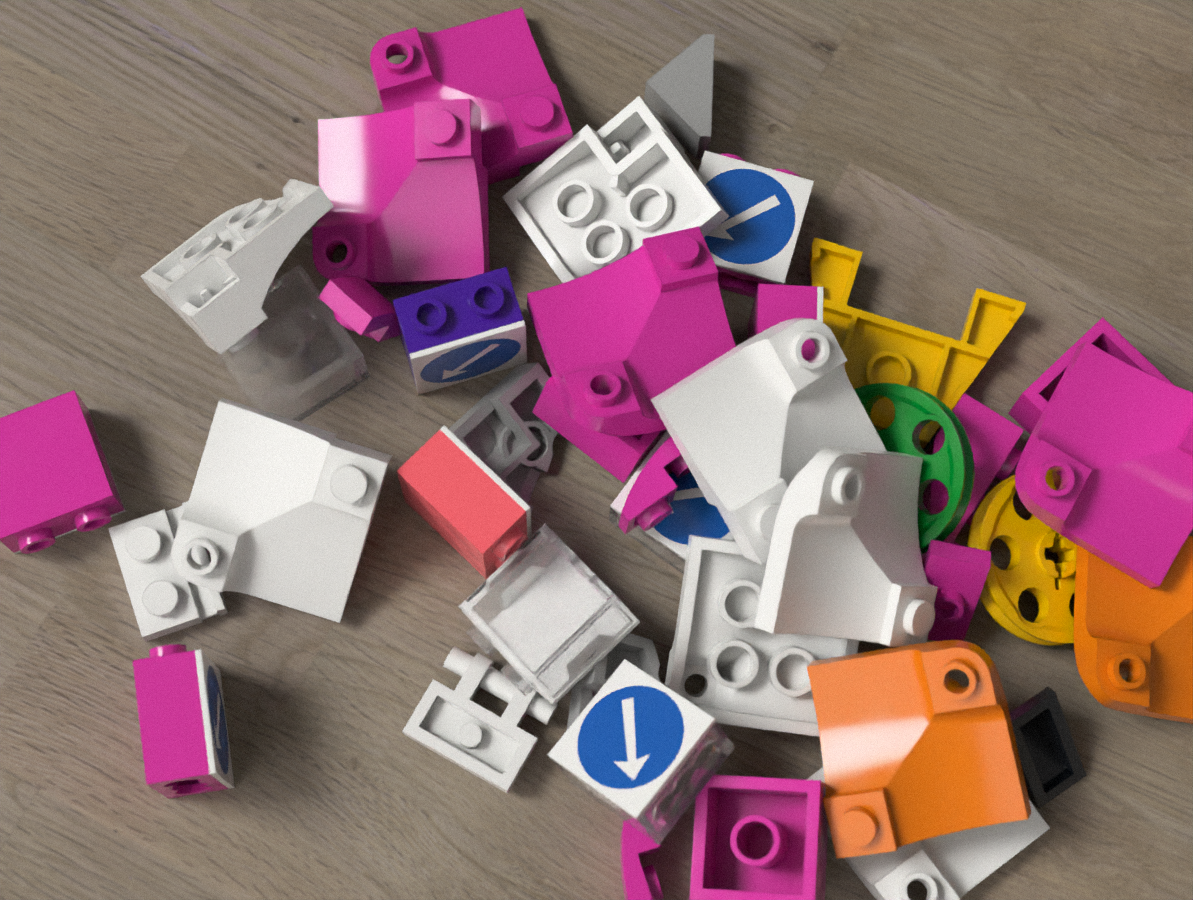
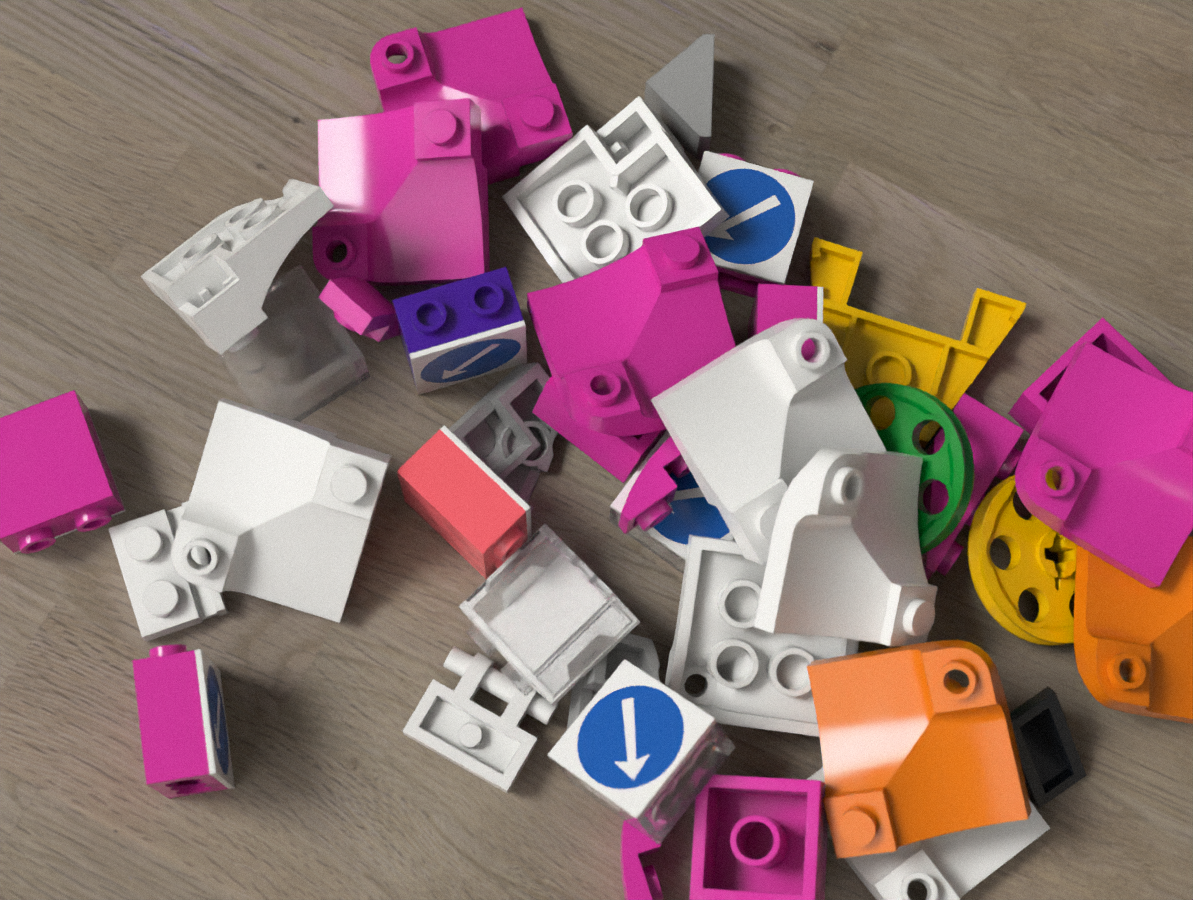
(960, 579): dark pink plate -> none

